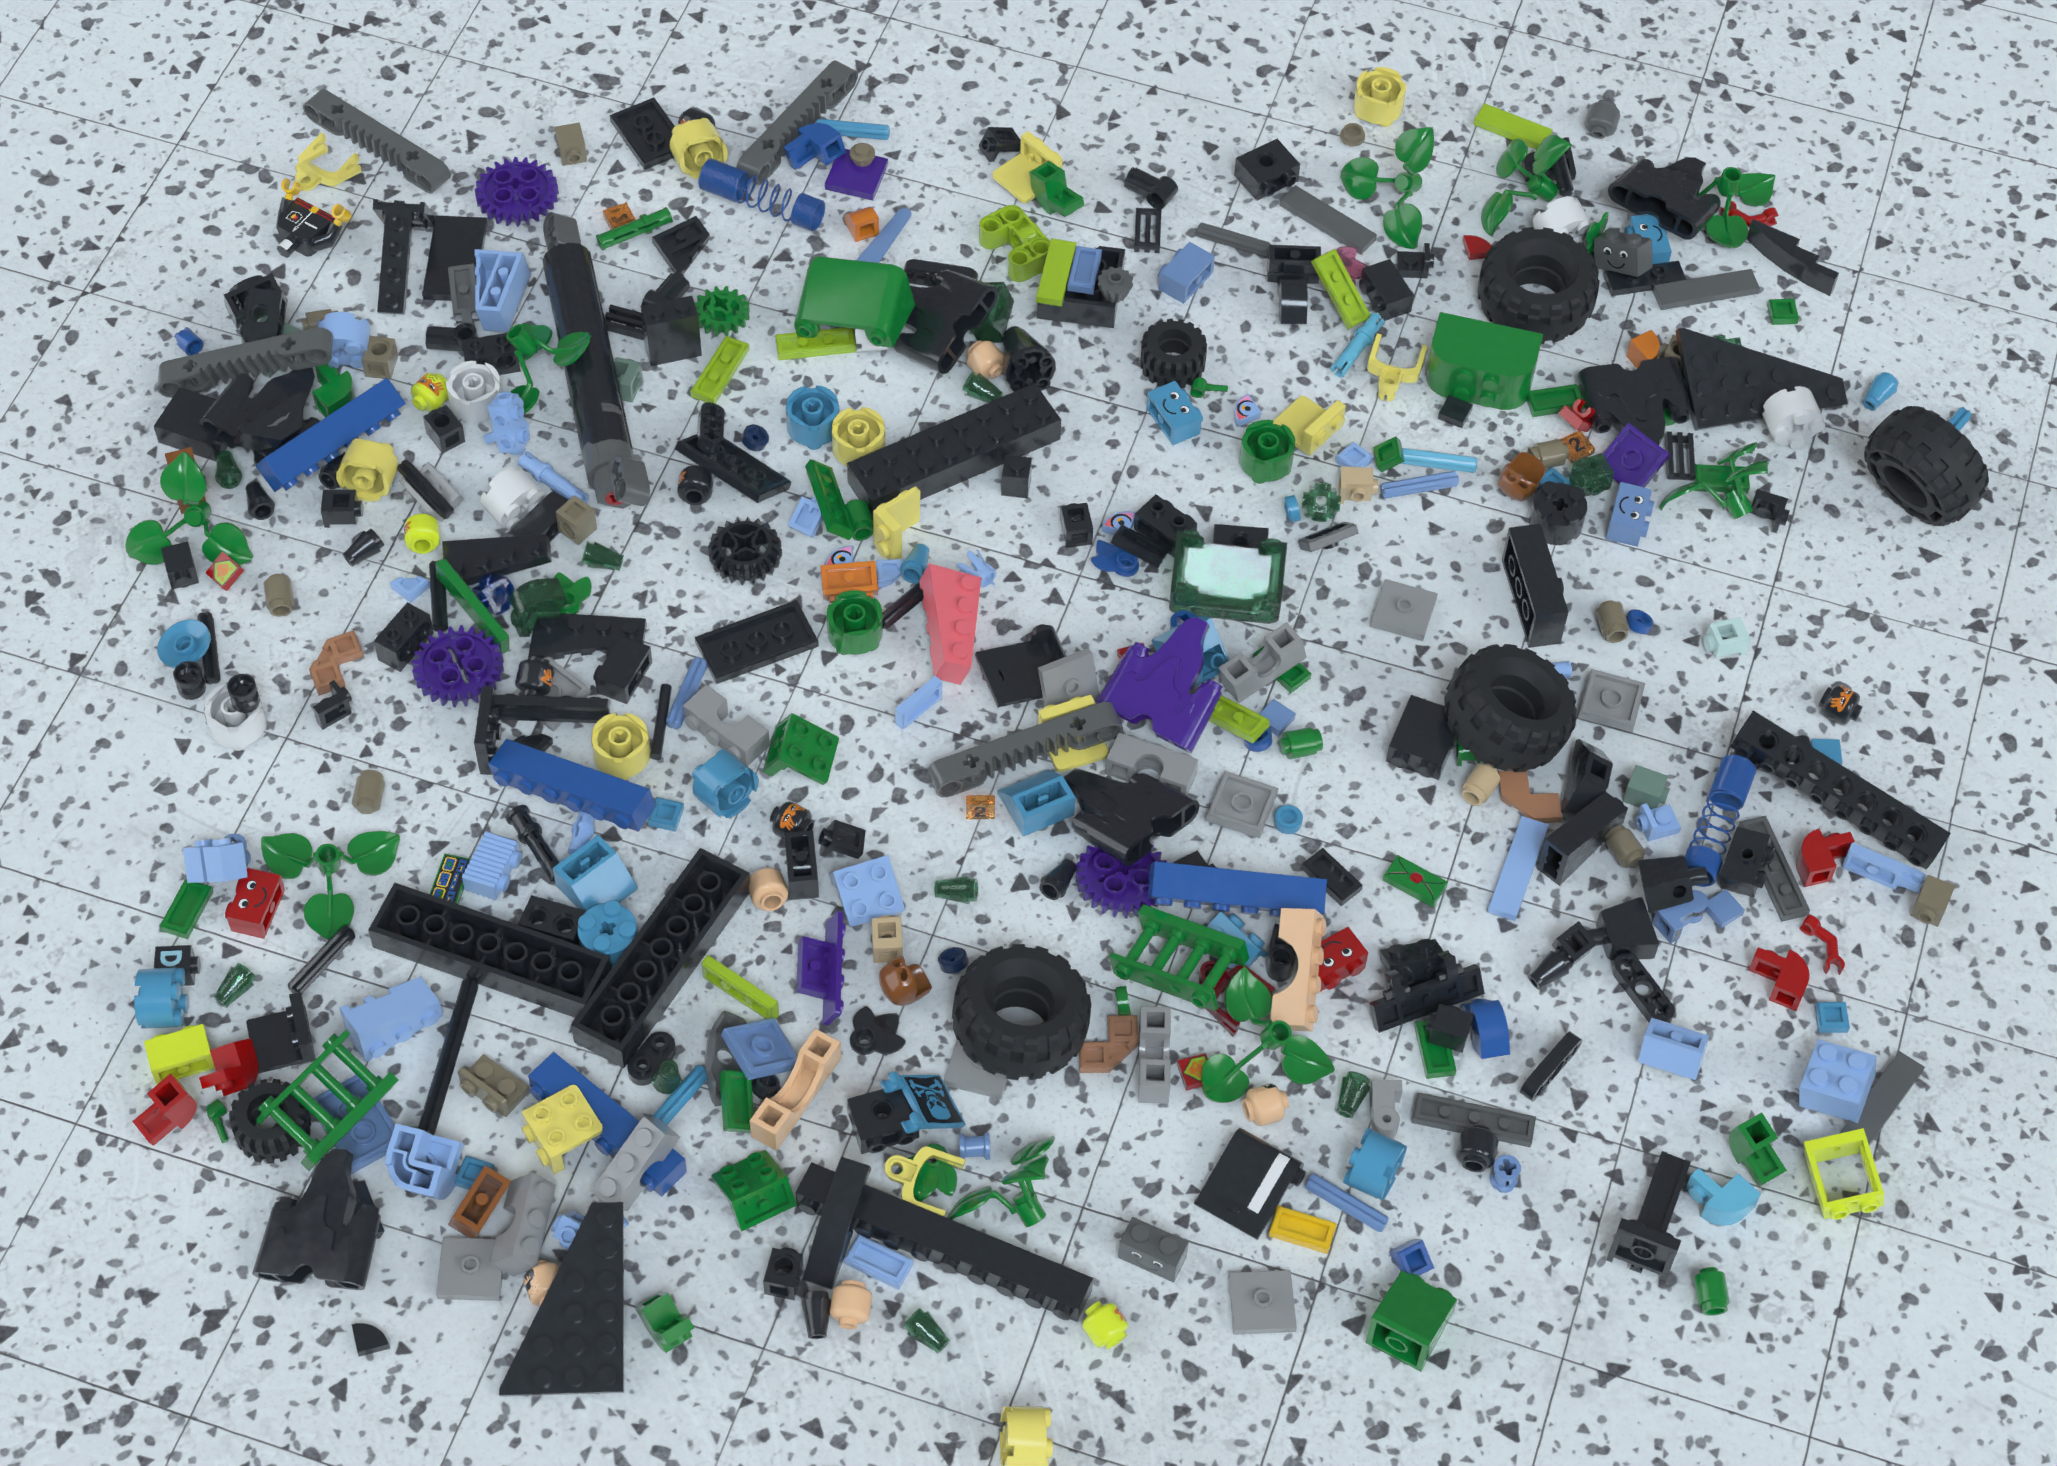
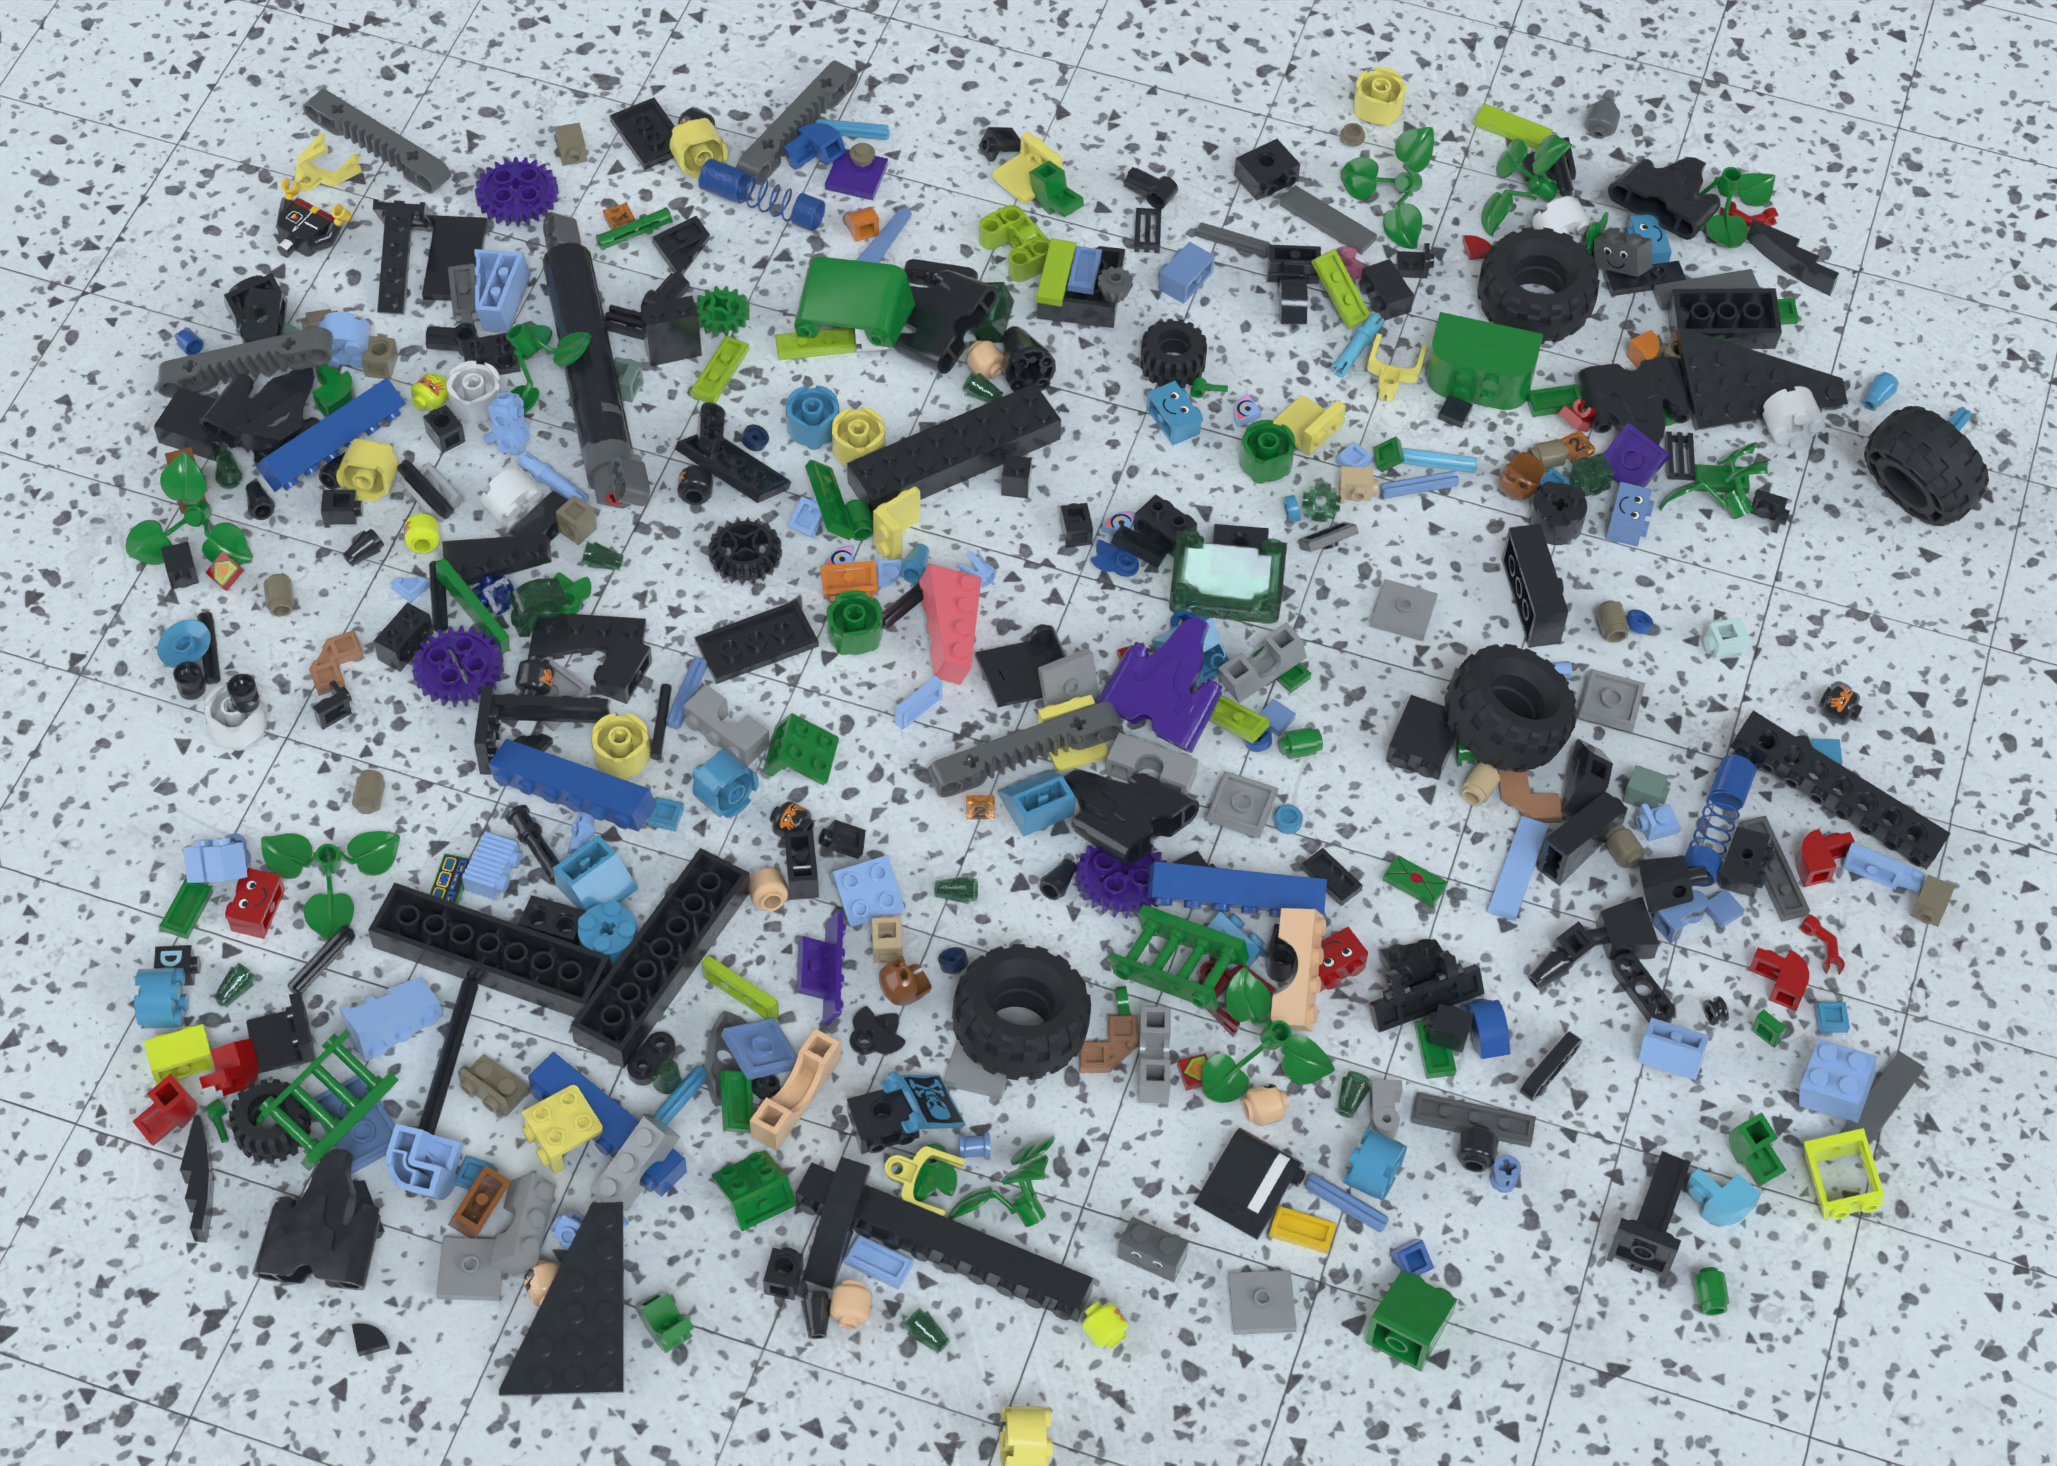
(198, 1174): none -> black slope
(1716, 1010): none -> black bush
(1728, 312): none -> black brick
(1768, 1028): none -> green tile

